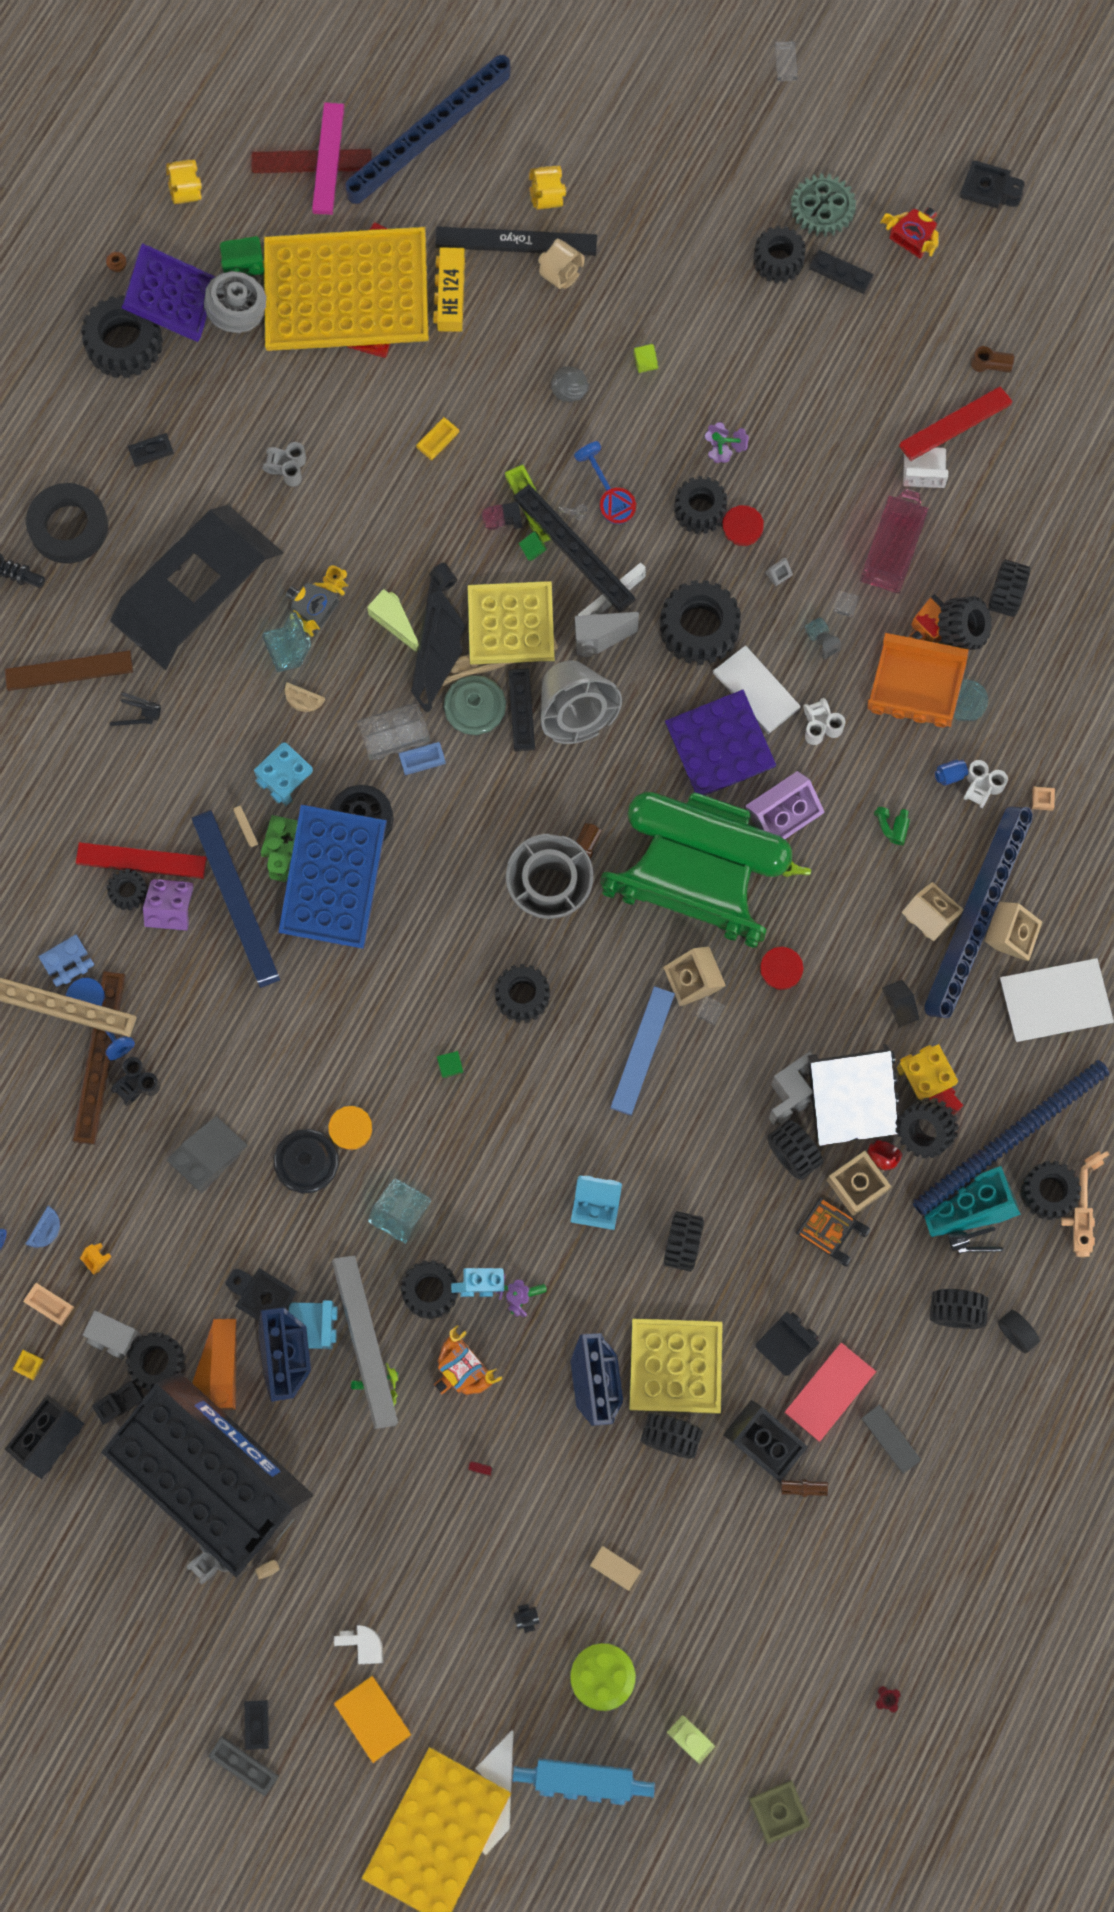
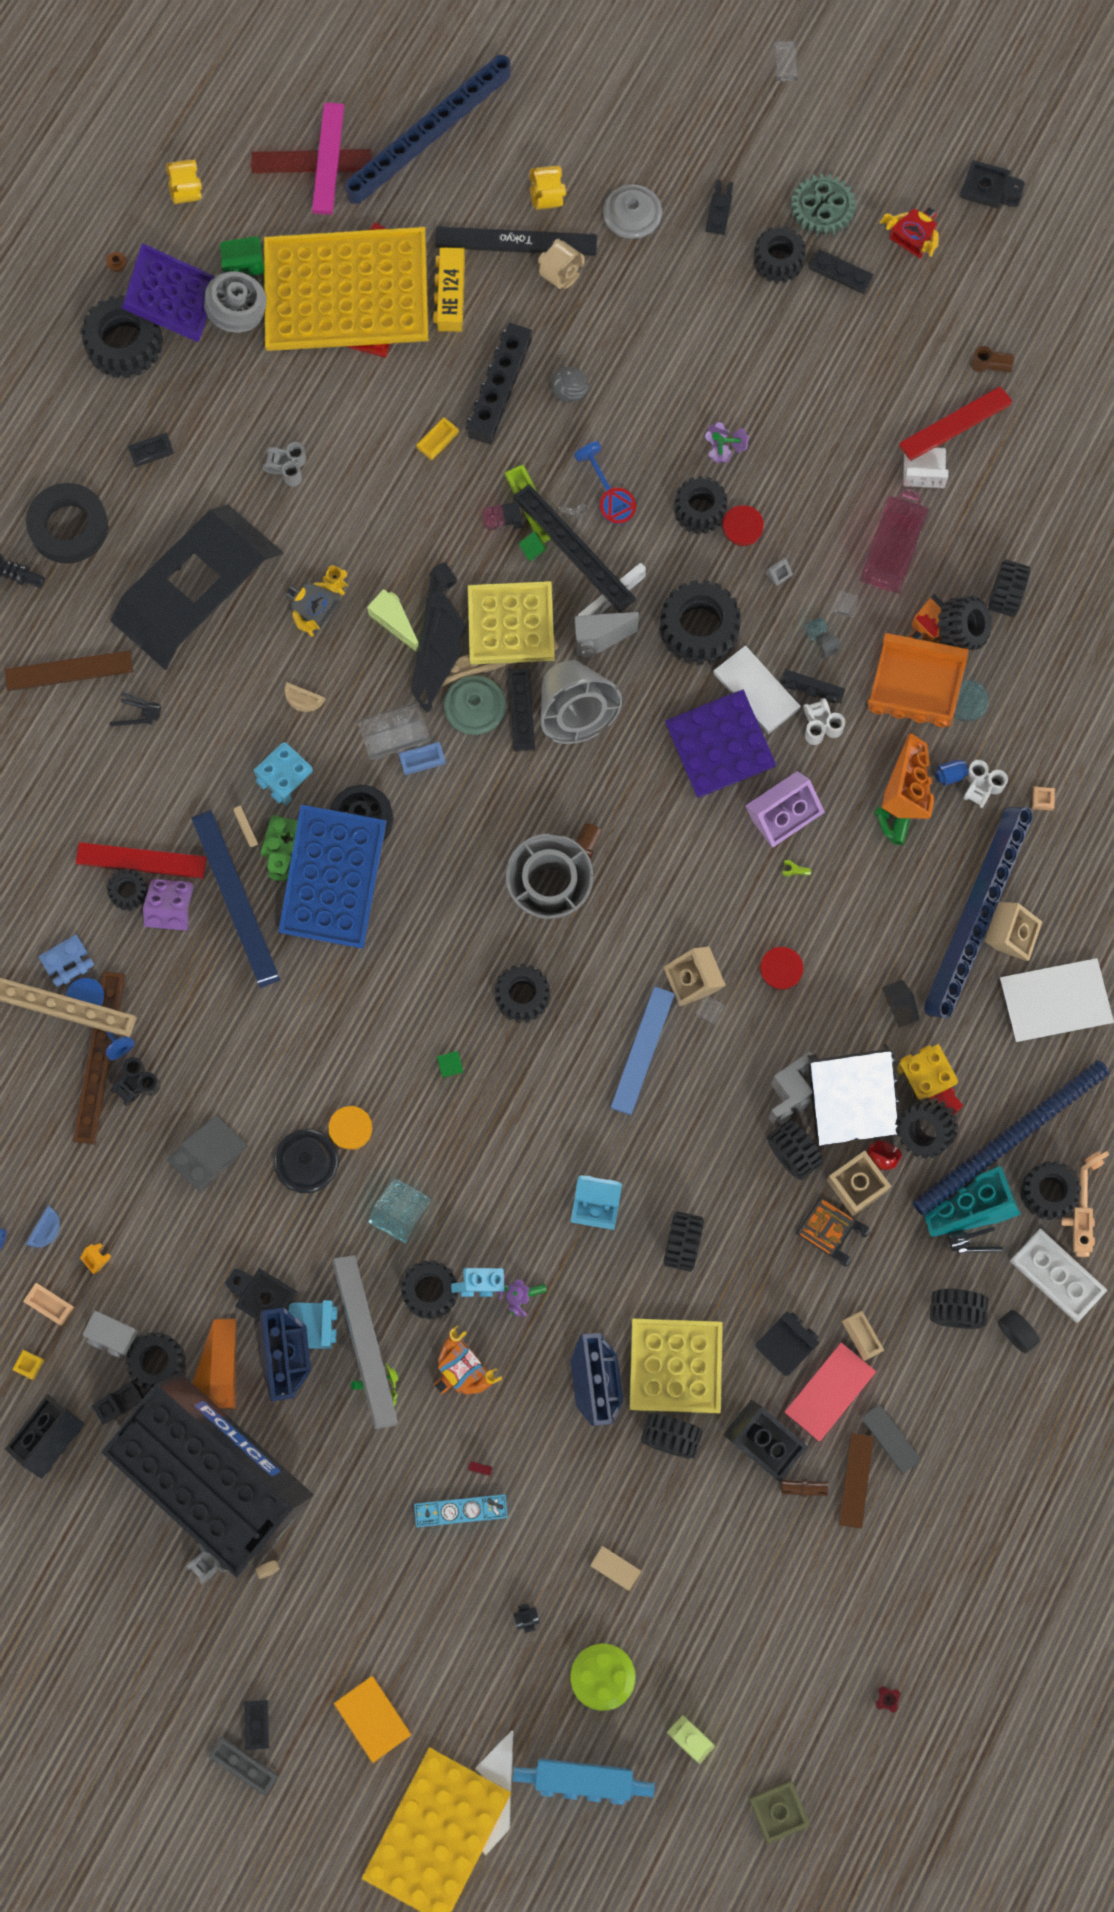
(288, 644): clear light blue bracket -> none
(368, 1641): white brick -> none
(460, 1510): none -> tile
(486, 429): none -> black brick
(632, 211): none -> light grey piece
(645, 358): lime slope -> none
(699, 861): green piece -> none
(719, 209): none -> black hinge
(812, 686): none -> black plate
(856, 1480): none -> reddish brown tile
(863, 1335): none -> tan tile
(909, 784): none -> orange wedge
(932, 911): tan slope -> none
(1058, 1275): none -> white tile

